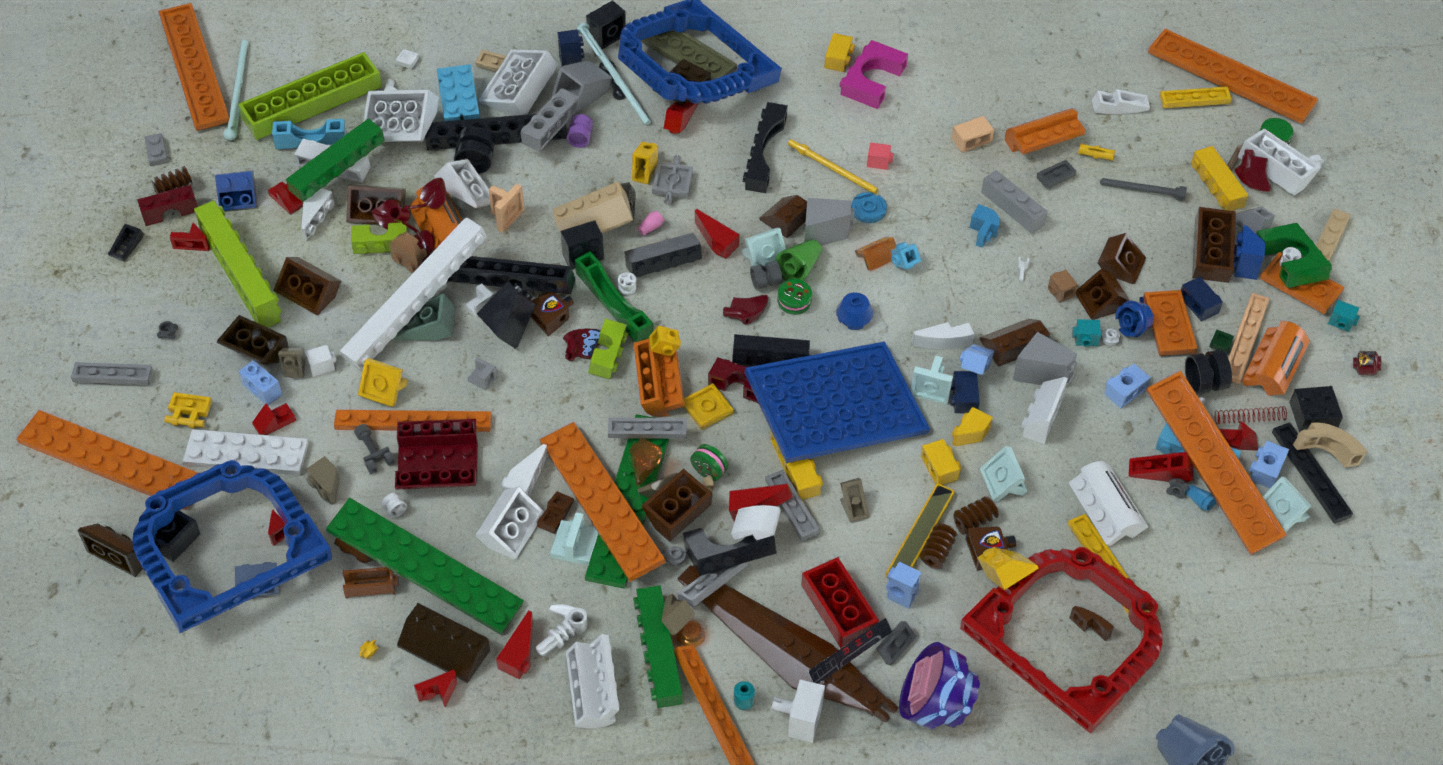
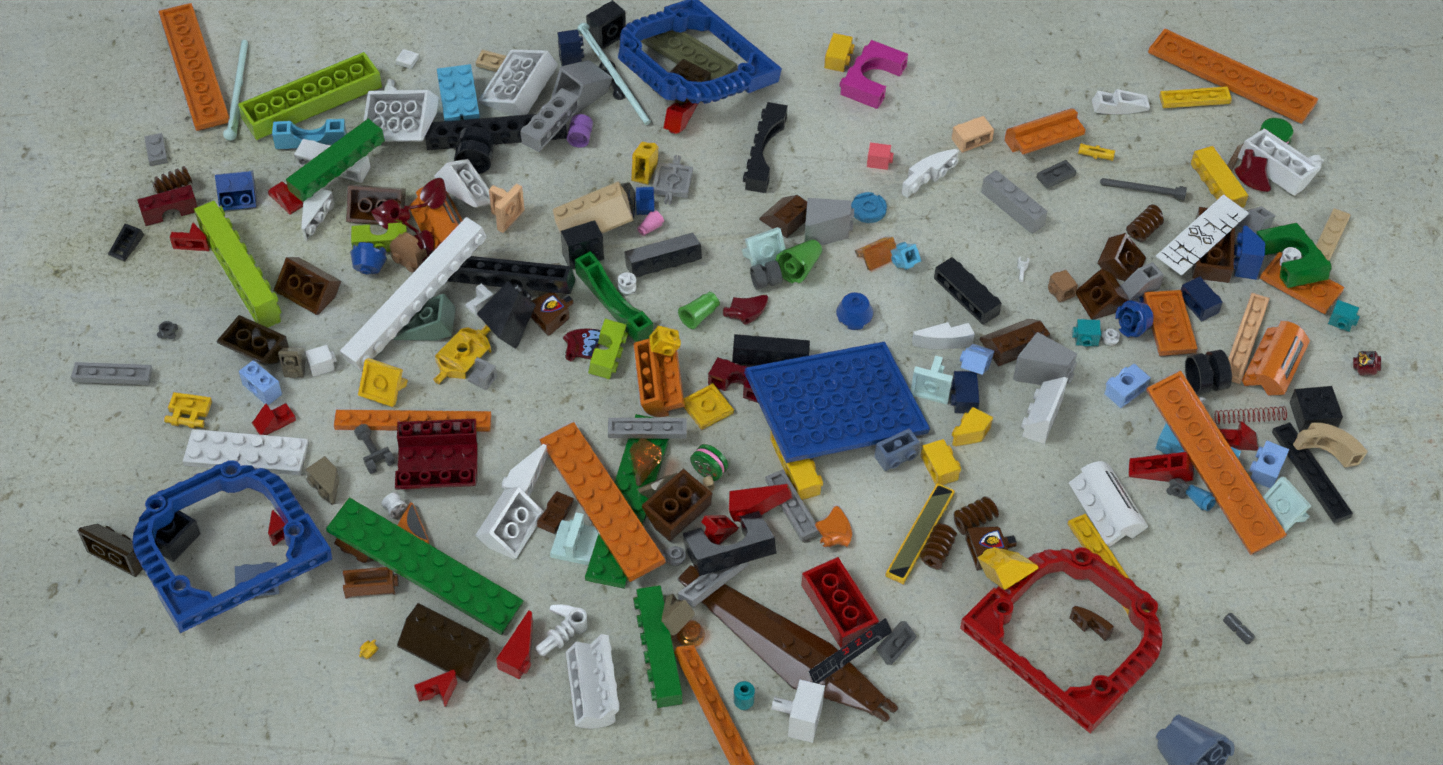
(101, 454): orange plate -> none
(367, 258): none -> blue cone
(411, 523): none -> tile
(456, 363): none -> yellow plate
(644, 200): none -> blue panel
(697, 310): none -> bright green plant
(718, 528): none -> red slope
(719, 237): red slope -> none
(756, 520): white slope -> none
(794, 296): green head -> none
(805, 151): yellow bar -> none
(835, 529): none -> orange arm
(854, 500): dark tan slope -> none
(897, 449): none -> sand blue brick
(903, 584): light blue brick -> none
(929, 168): none -> white slope
(938, 688): piece -> none
(967, 290): none -> black brick
(986, 222): dark azure brick -> none
(1003, 475): light aqua bracket -> none
(1143, 280): none -> light grey slope
(1145, 223): none -> reddish brown piece
(1202, 234): none -> white sticker
(1221, 341): dark green plate -> none
(1242, 631): none -> dark grey piece

